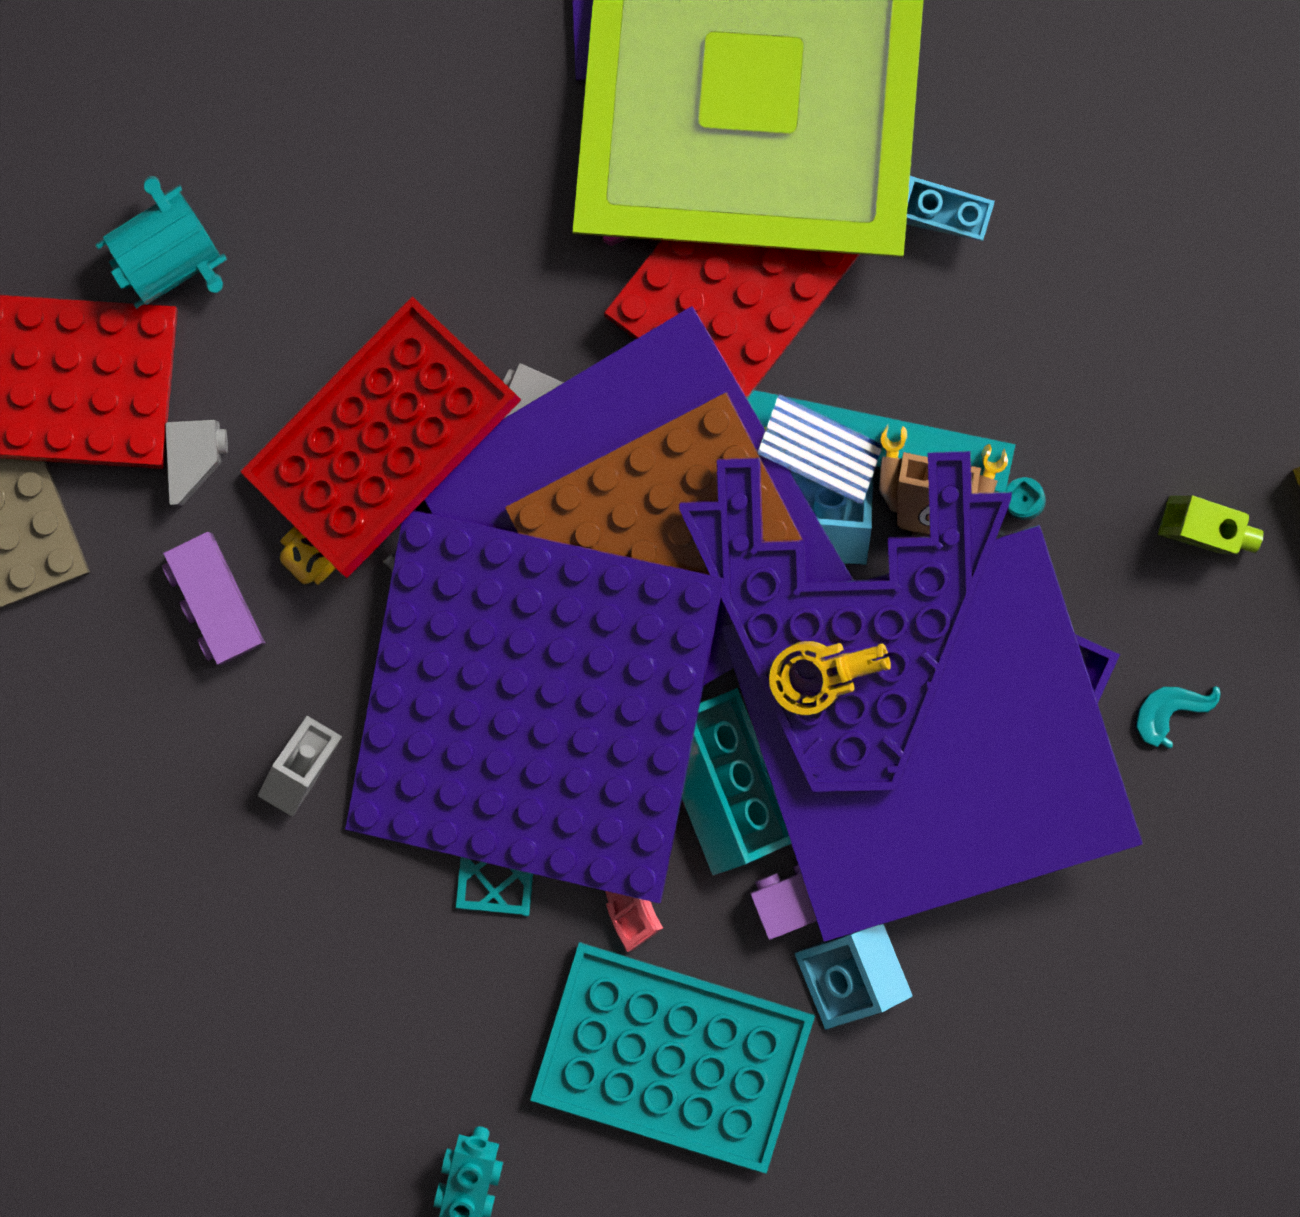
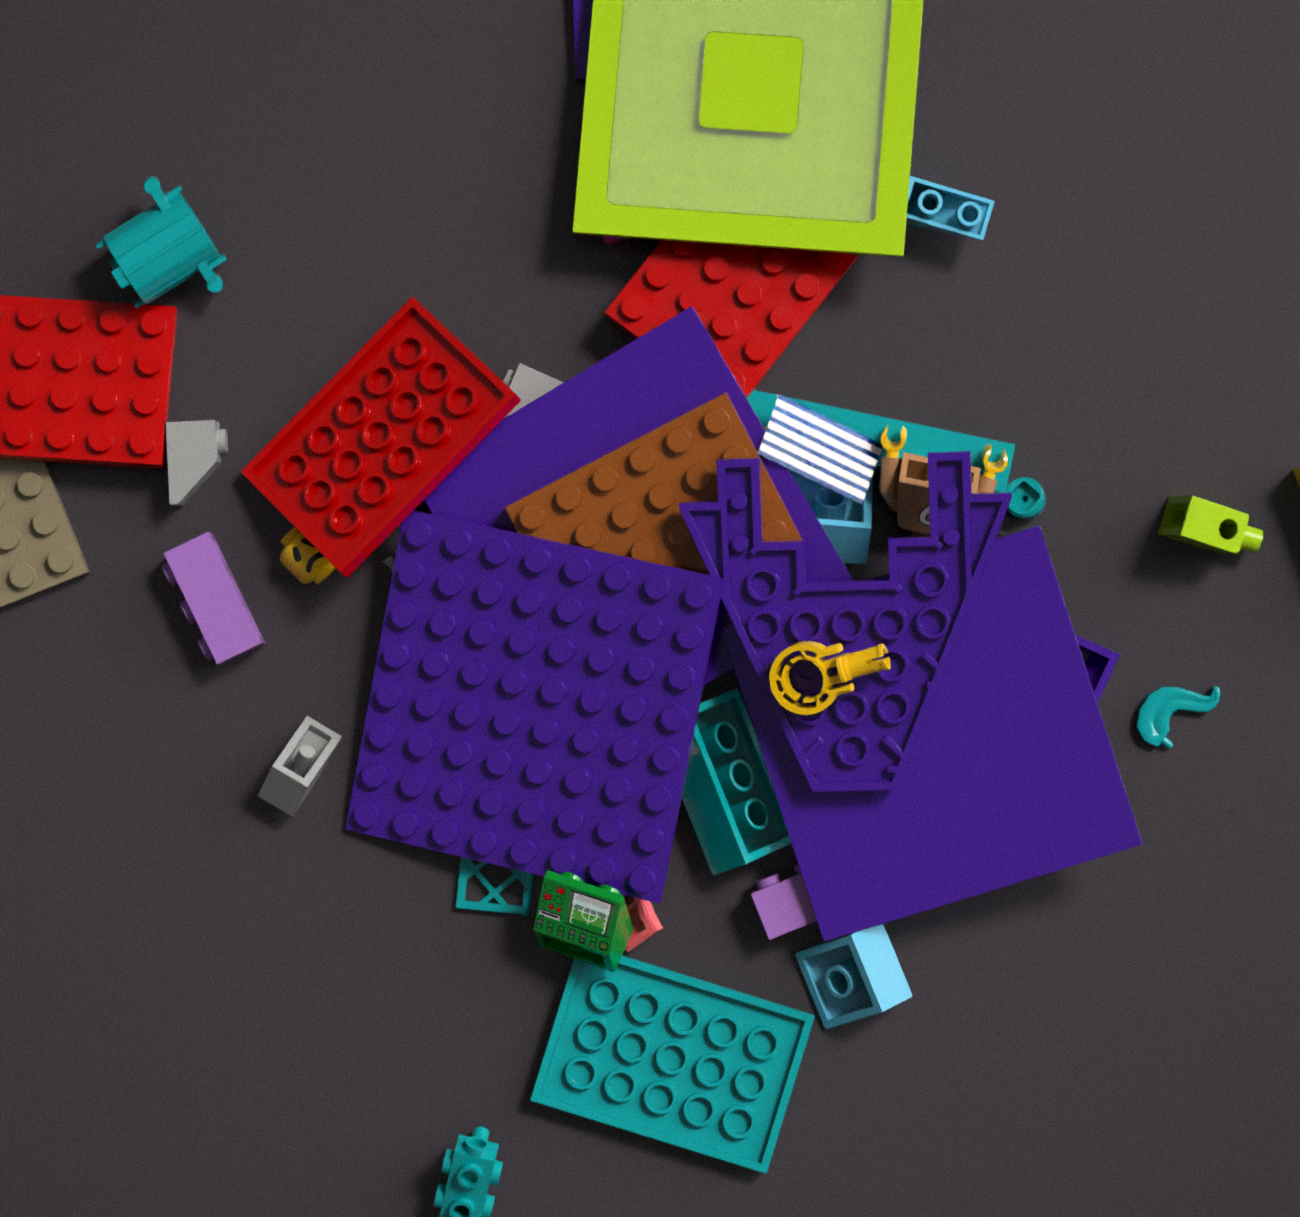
(582, 920): none -> green slope

